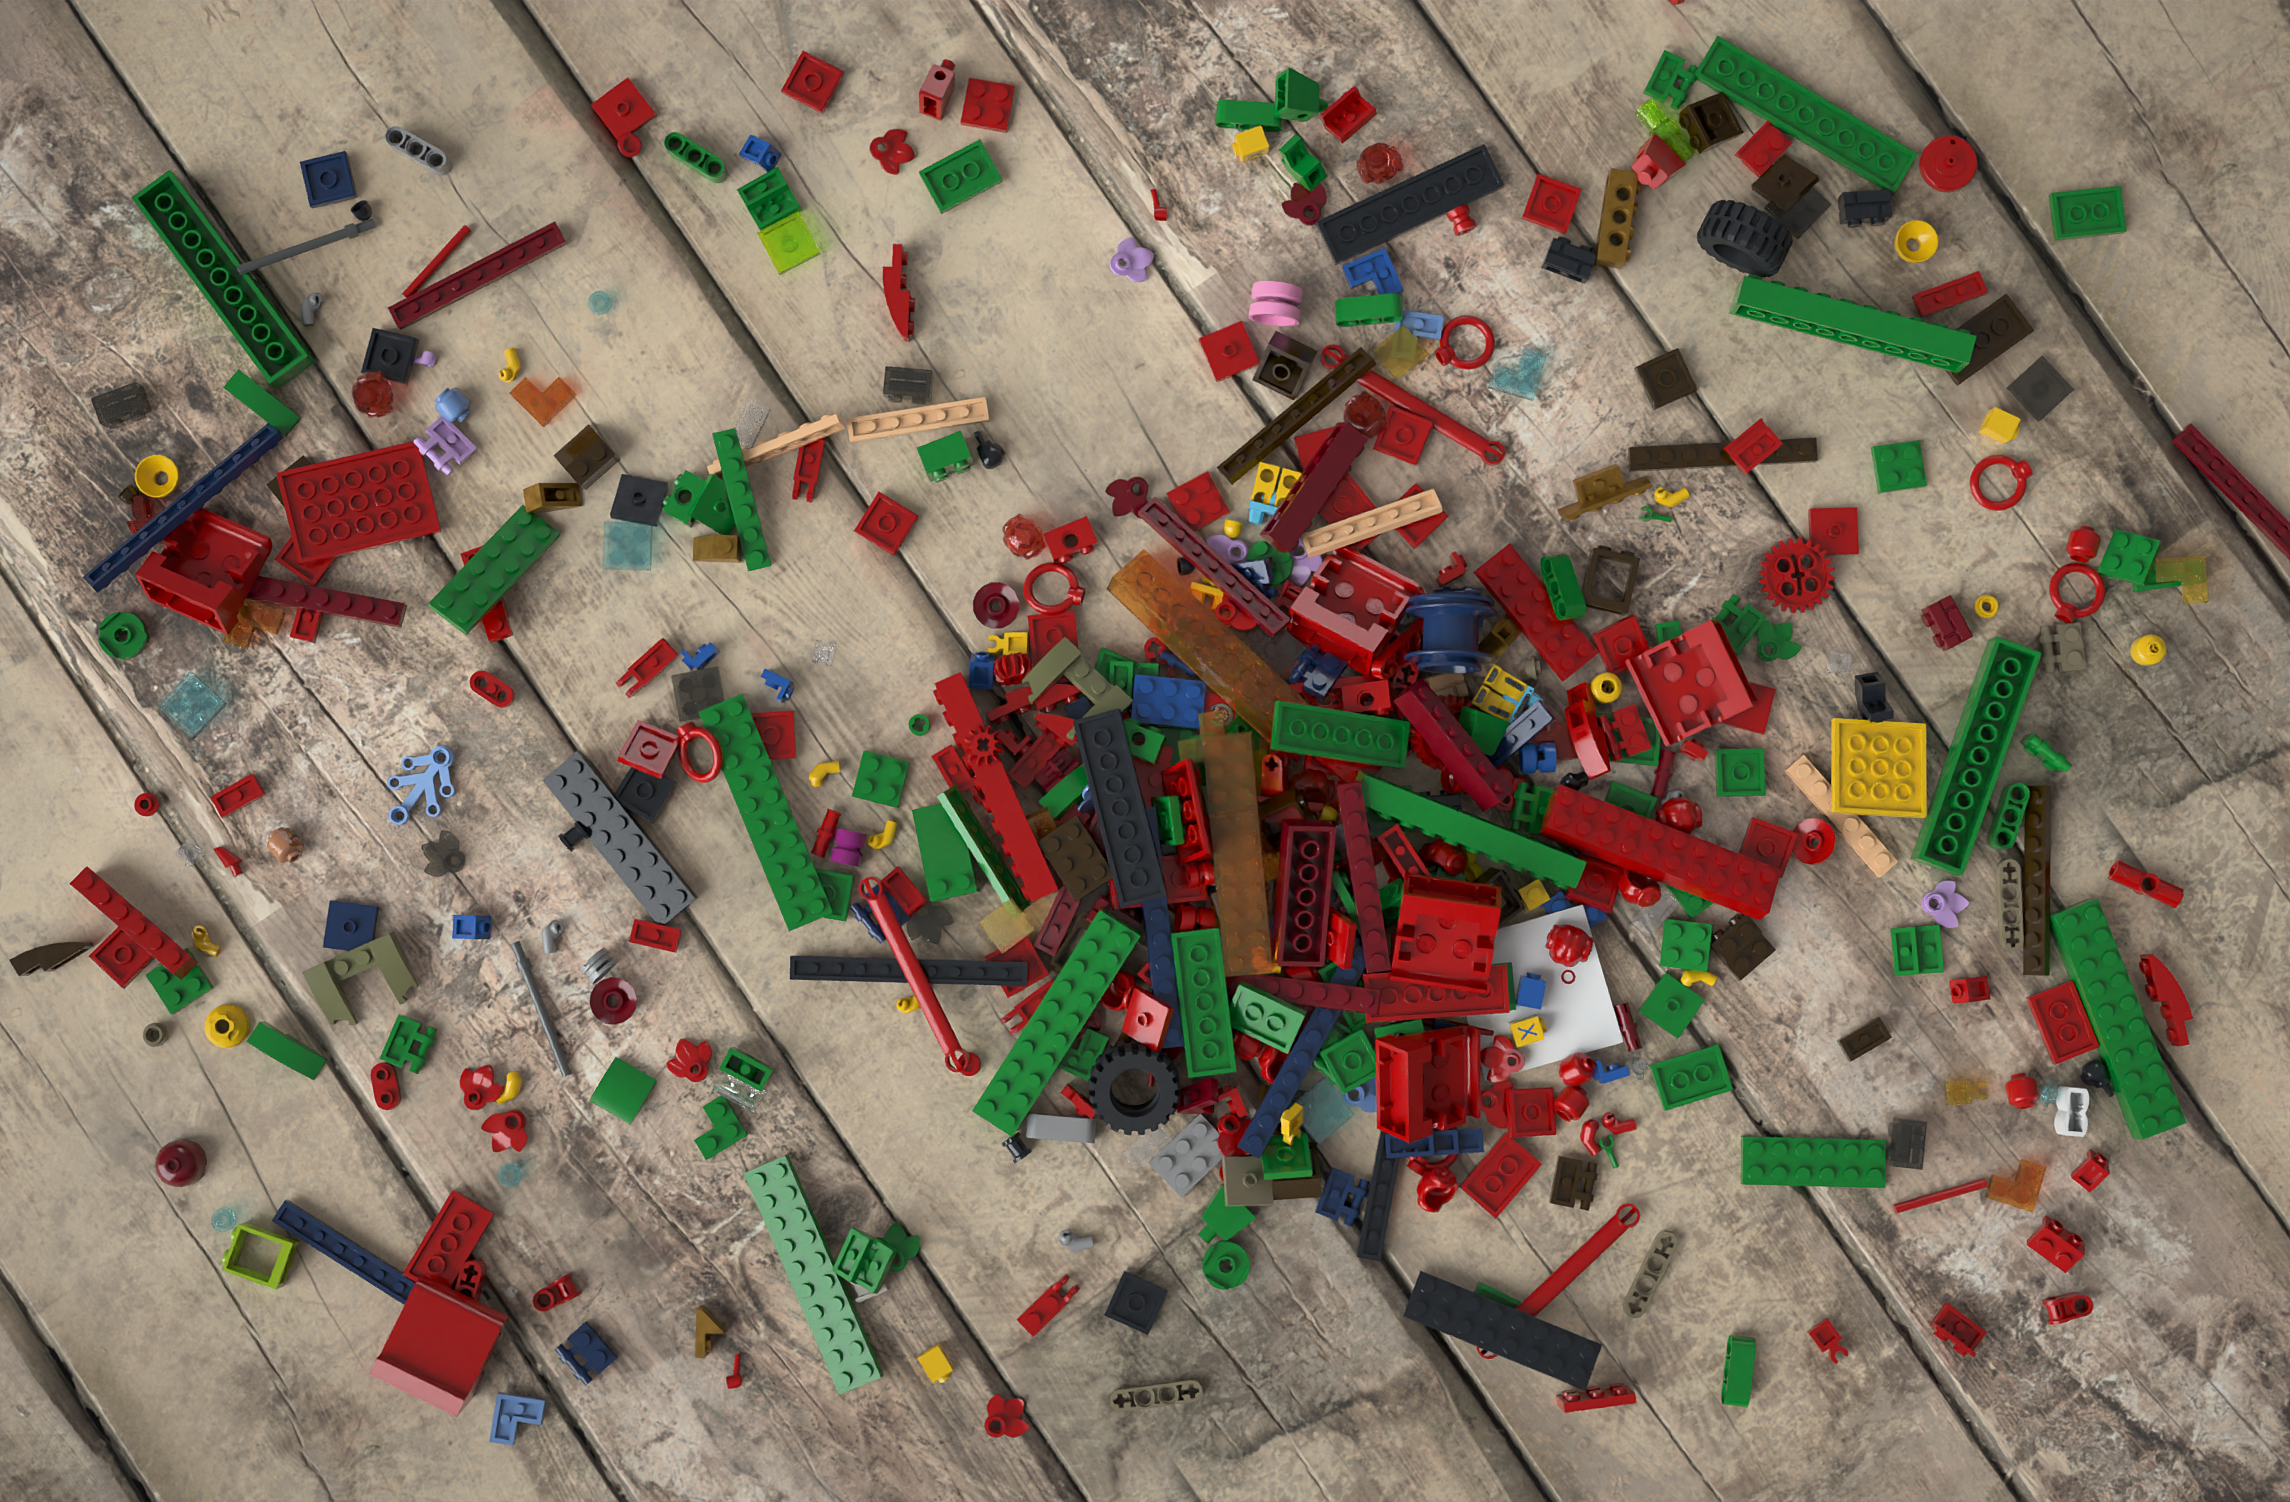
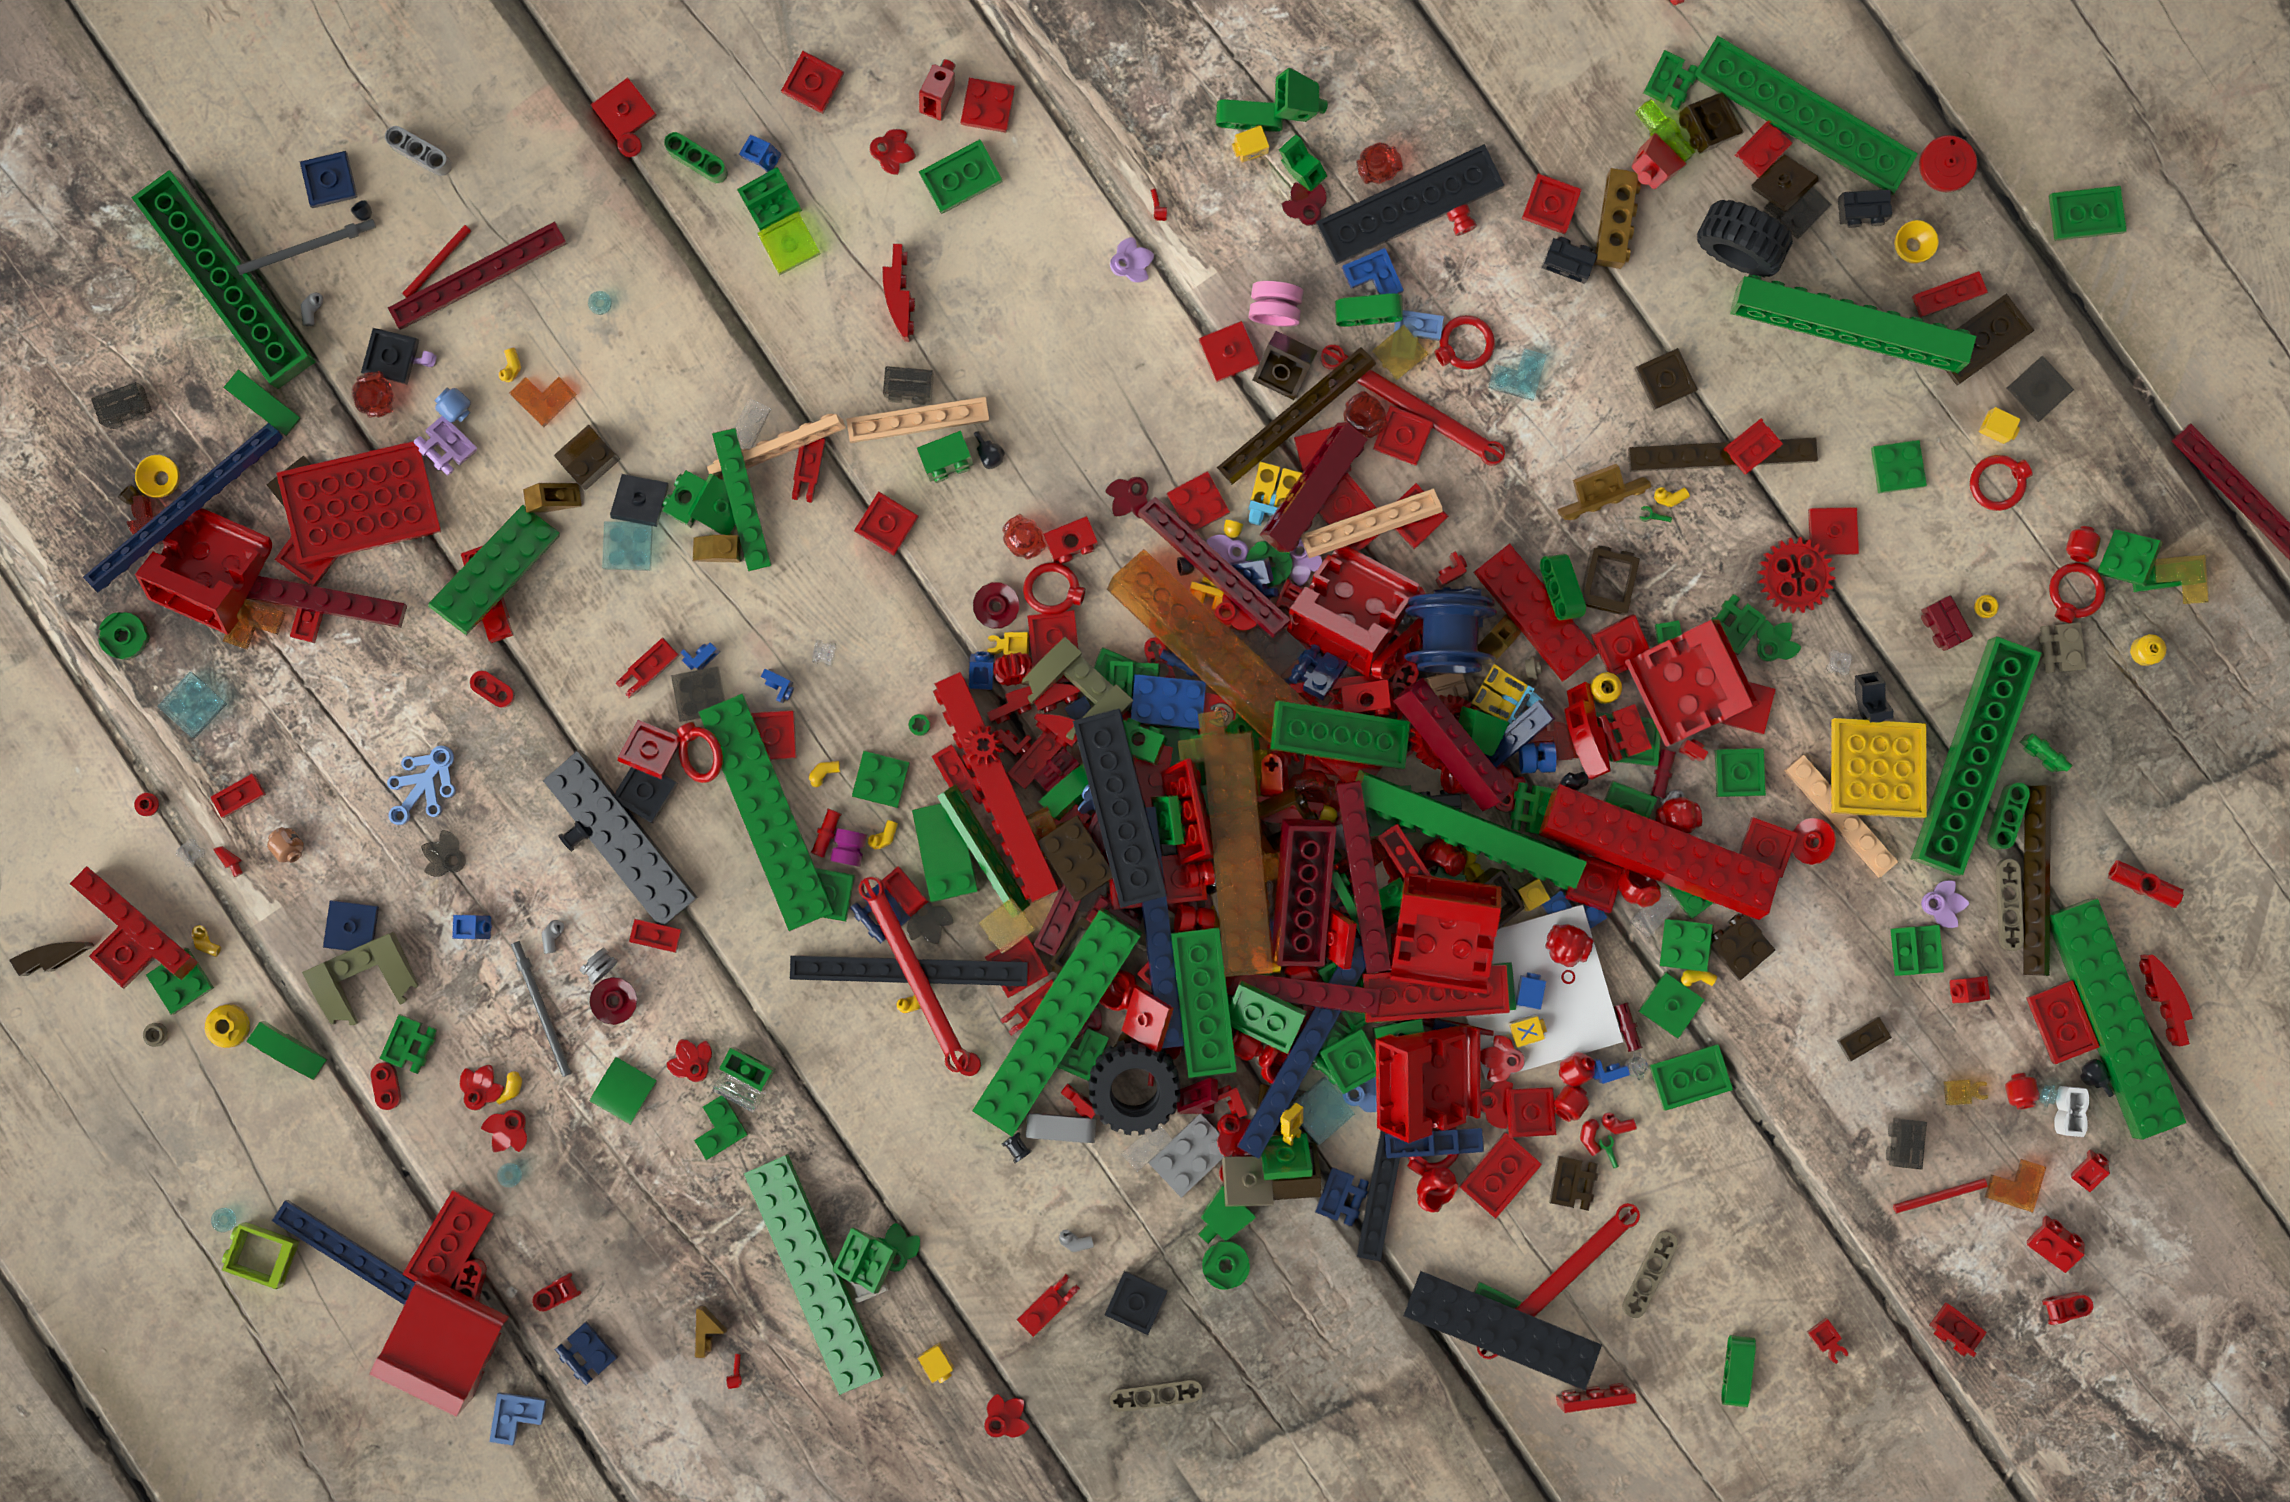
(180, 1163): dark red cylinder -> none
(1347, 115): red bracket -> none
(1813, 1162): green plate -> none

